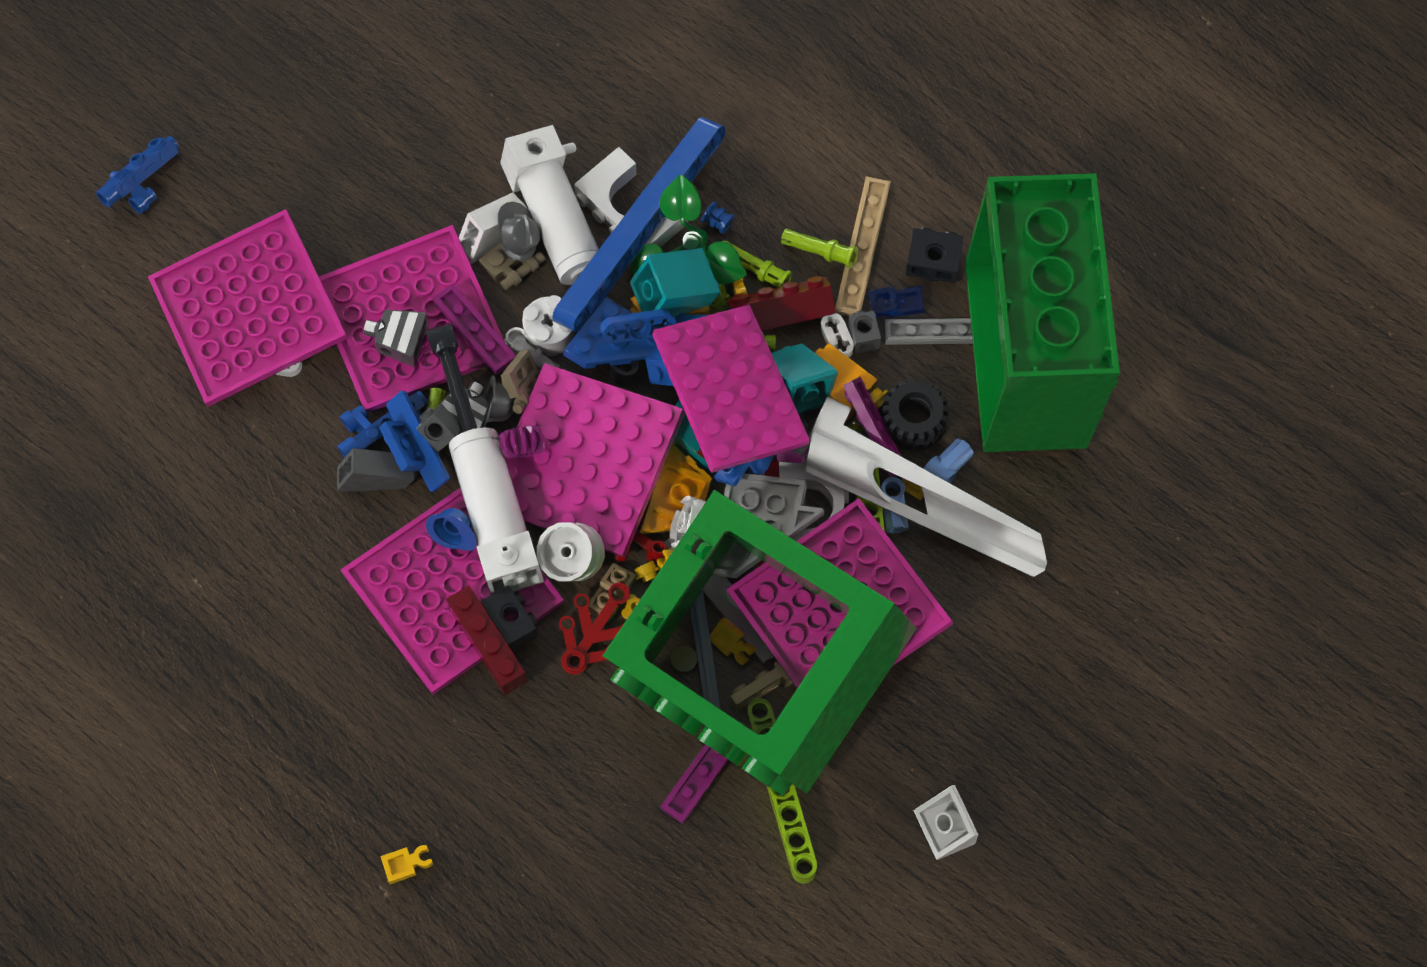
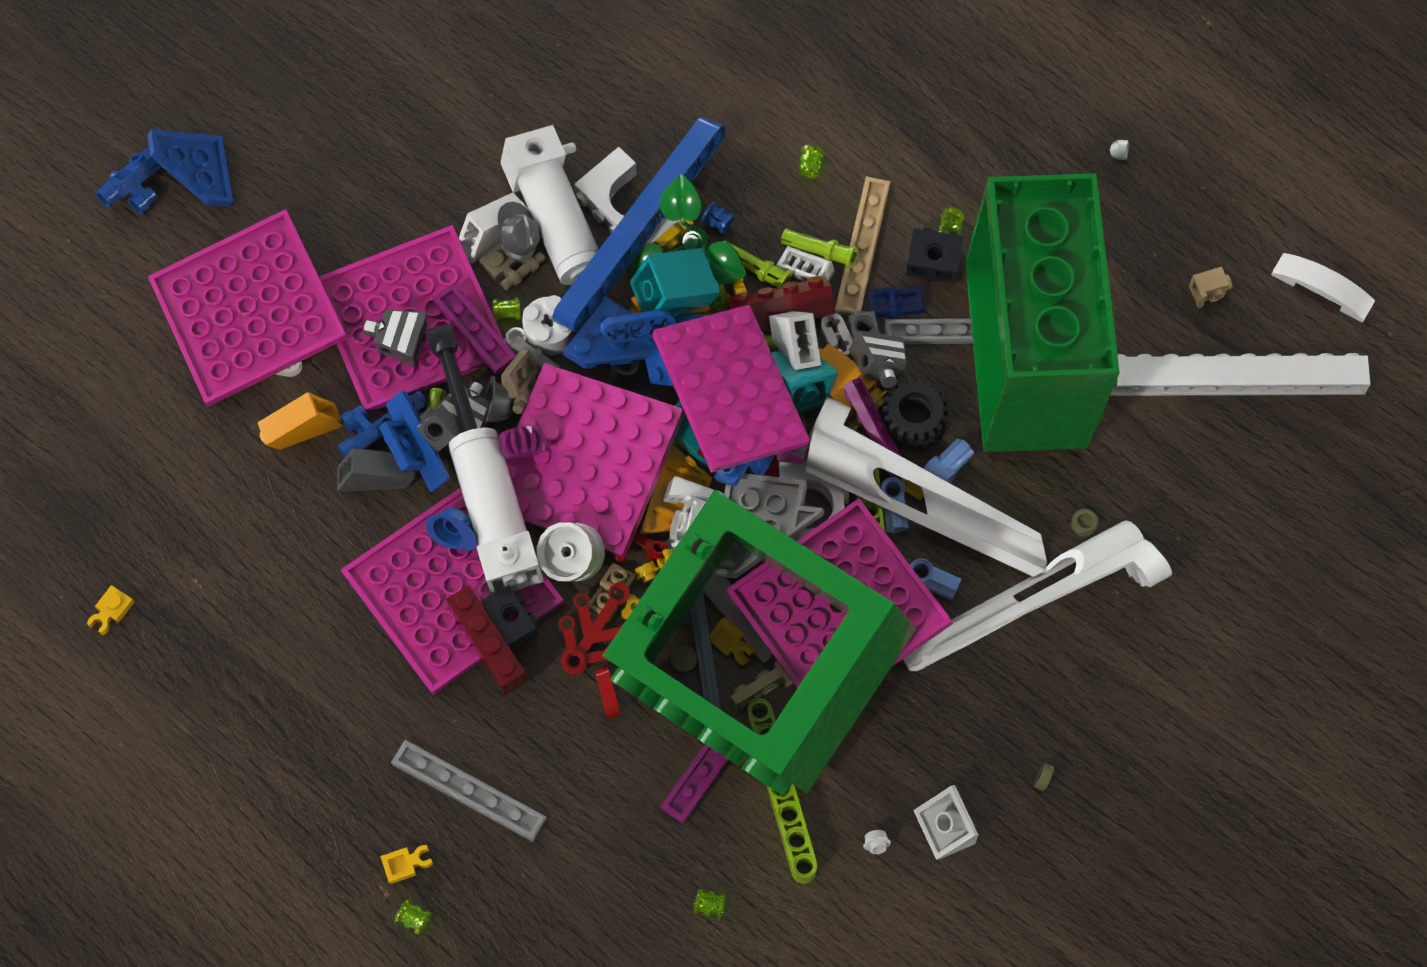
(112, 606): none -> yellow plate
(195, 162): none -> blue plate
(299, 421): none -> light orange slope
(412, 917): none -> clear neon green bush
(469, 790): none -> light grey tile
(506, 309): none -> clear neon green bush
(607, 693): none -> red beam
(672, 237): none -> yellow plate
(680, 488): none -> white slope
(709, 903): none -> clear neon green bush
(796, 338): none -> white slope
(810, 161): none -> clear neon green bush
(821, 266): none -> white slope
(876, 841): none -> white plate
(879, 357): none -> dark grey torso
(937, 580): none -> medium blue piece
(953, 222): none -> clear neon green bush
(1044, 776): none -> olive tile
(1084, 522): none -> olive tile
(1095, 558): none -> white panel
(1119, 149): none -> white hinge
(1209, 286): none -> tan brick
(1242, 375): none -> white brick
(1326, 283): none -> white slope

